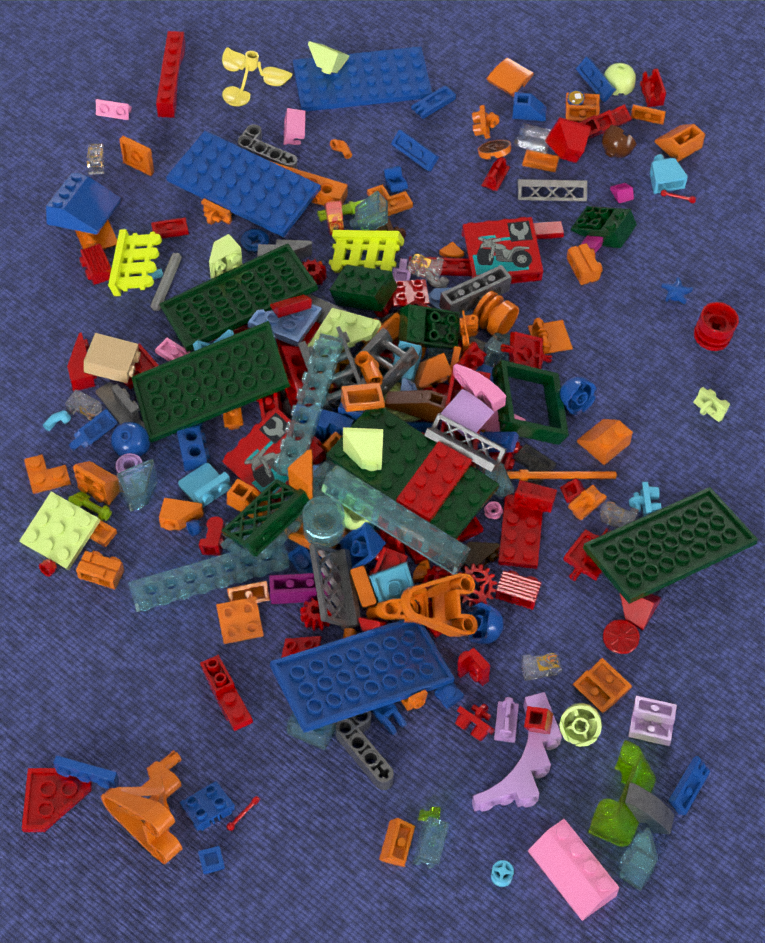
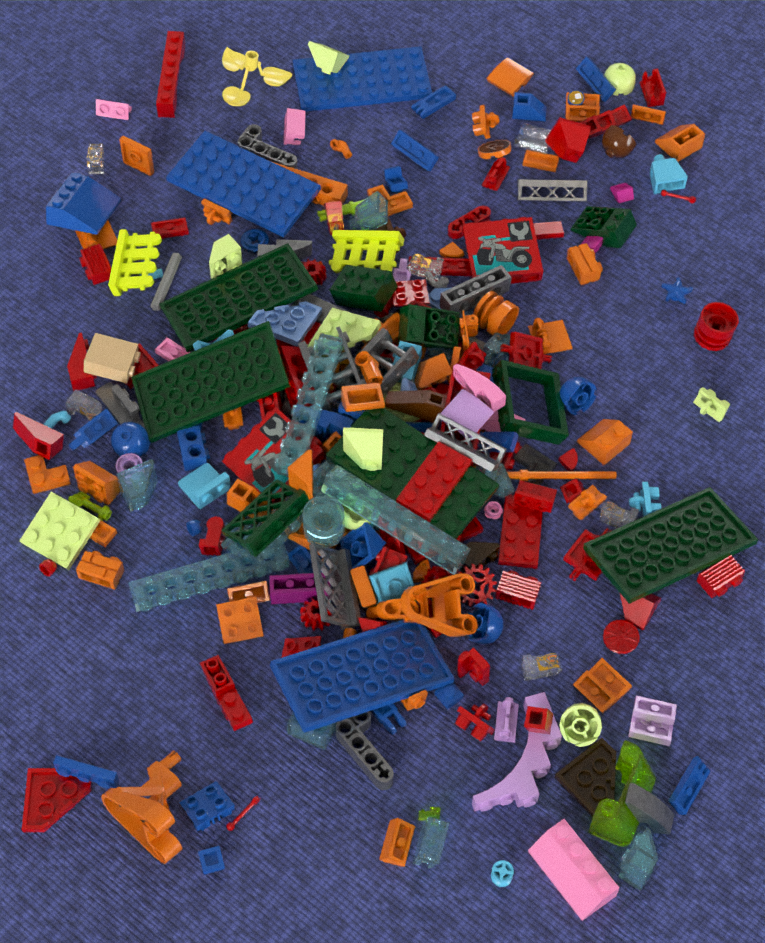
(37, 436): none -> red slope
(177, 513): orange slope -> none
(291, 305): red slope -> none
(472, 215): none -> red beam
(569, 459): none -> red tile
(590, 776): none -> dark brown plate
(721, 576): none -> red brick

